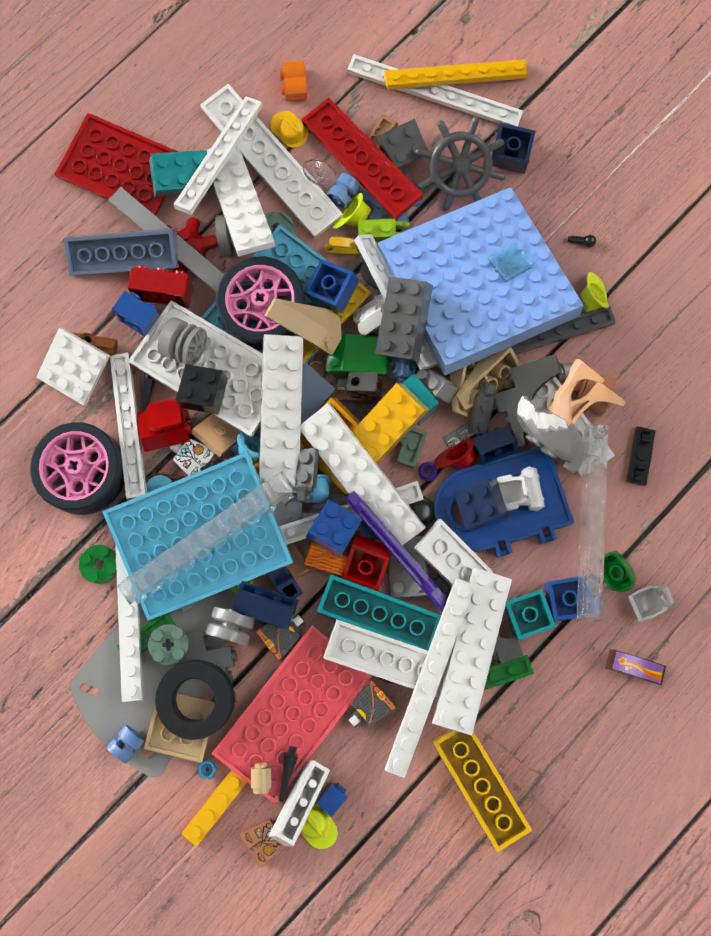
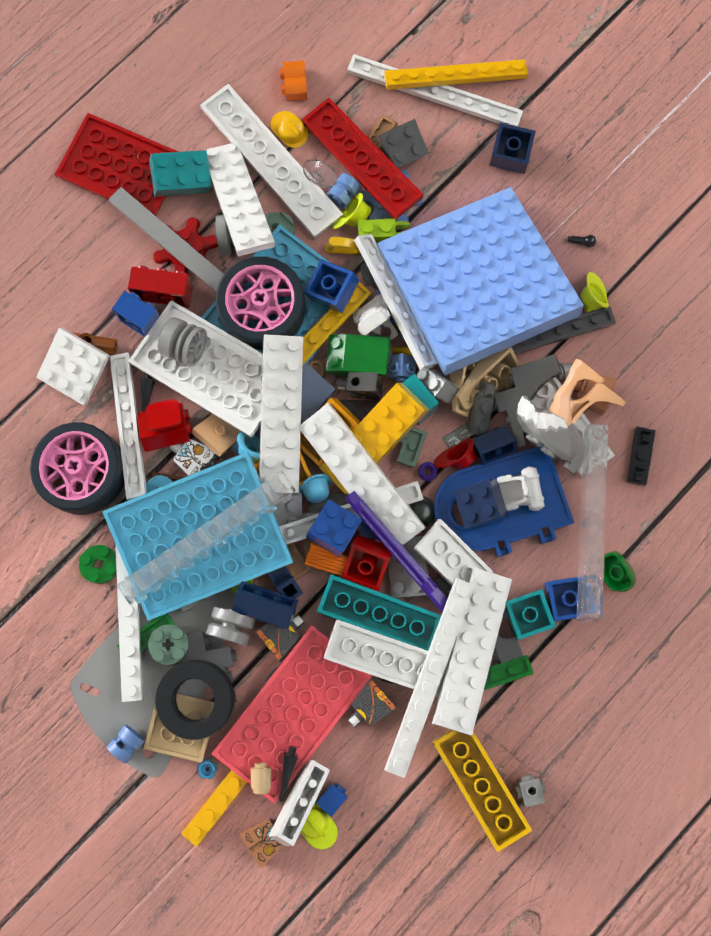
(121, 251): sand blue arch -> none
(201, 389): black brick -> none
(218, 156): white plate -> none
(306, 474): dark grey hinge -> none
(314, 324): tan wedge -> none
(404, 319): dark grey brick -> none
(460, 163): dark grey piece -> none
(510, 262): clear light blue piece -> none
(535, 796): none -> light grey brick
(635, 667): slope -> none
(650, 602): light grey piece -> none

